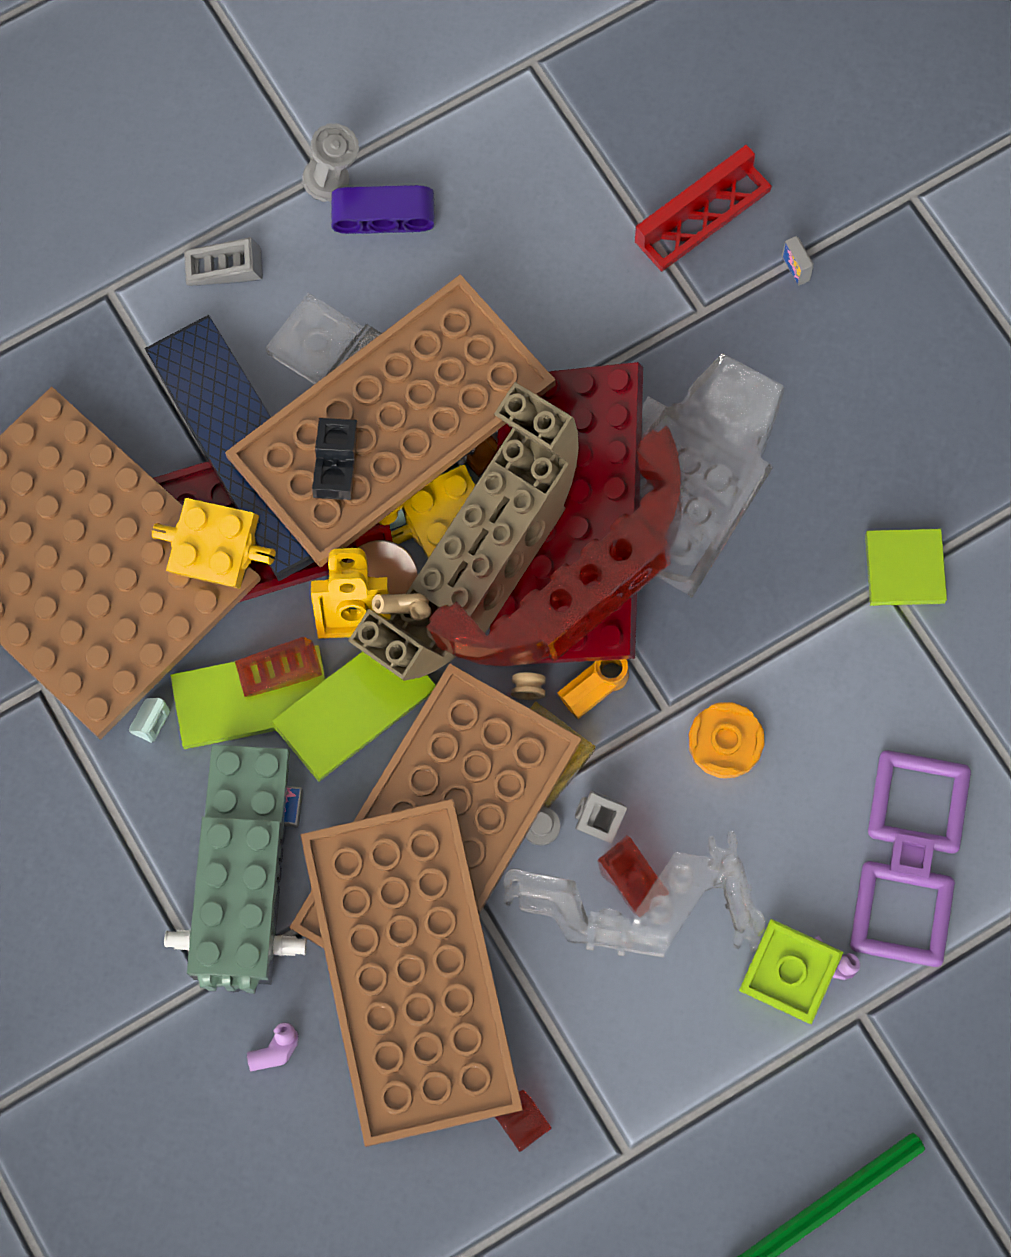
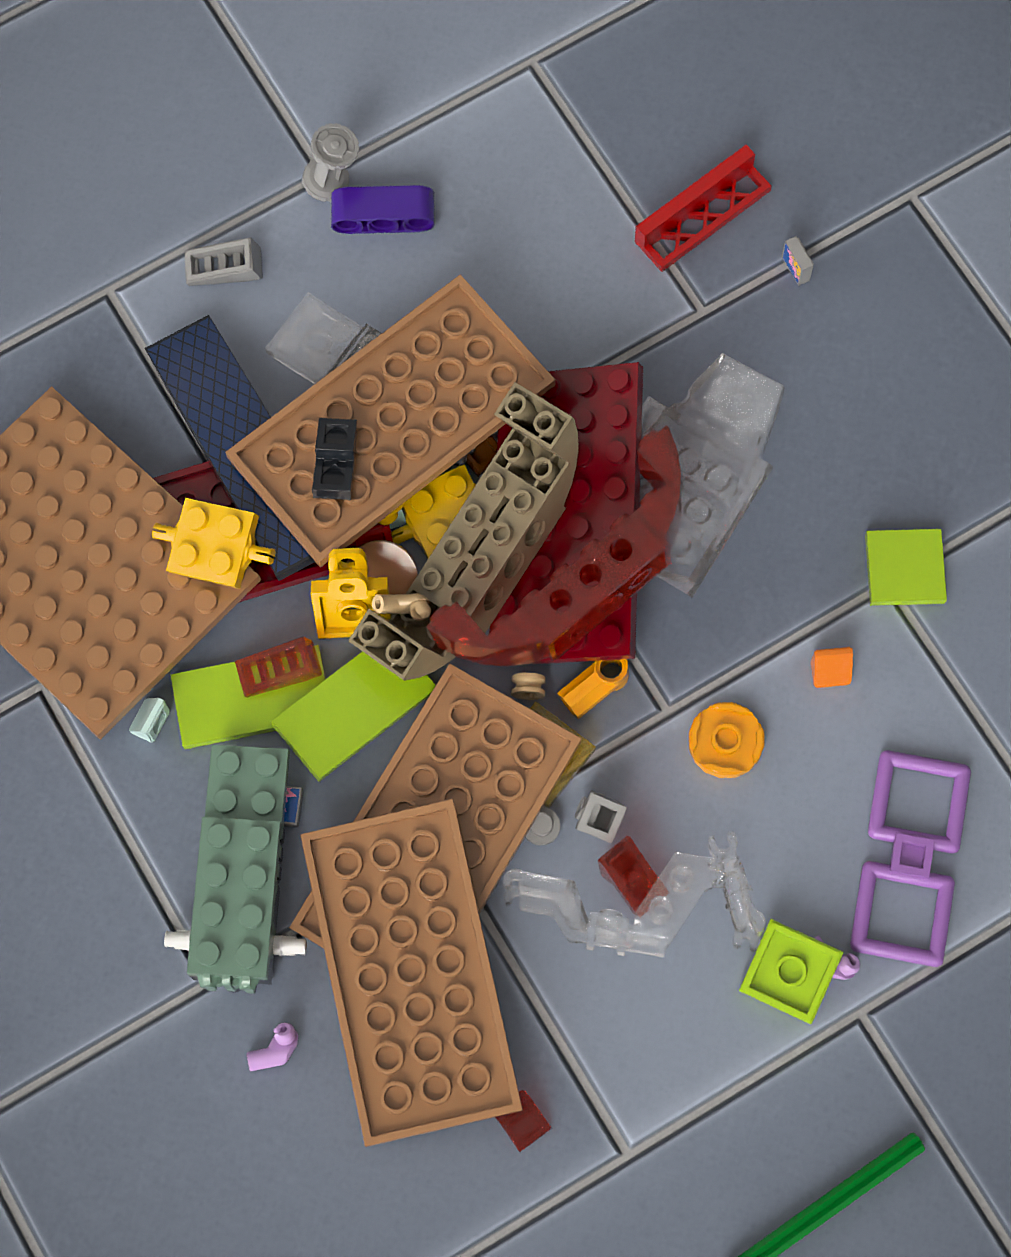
(832, 667): none -> orange slope

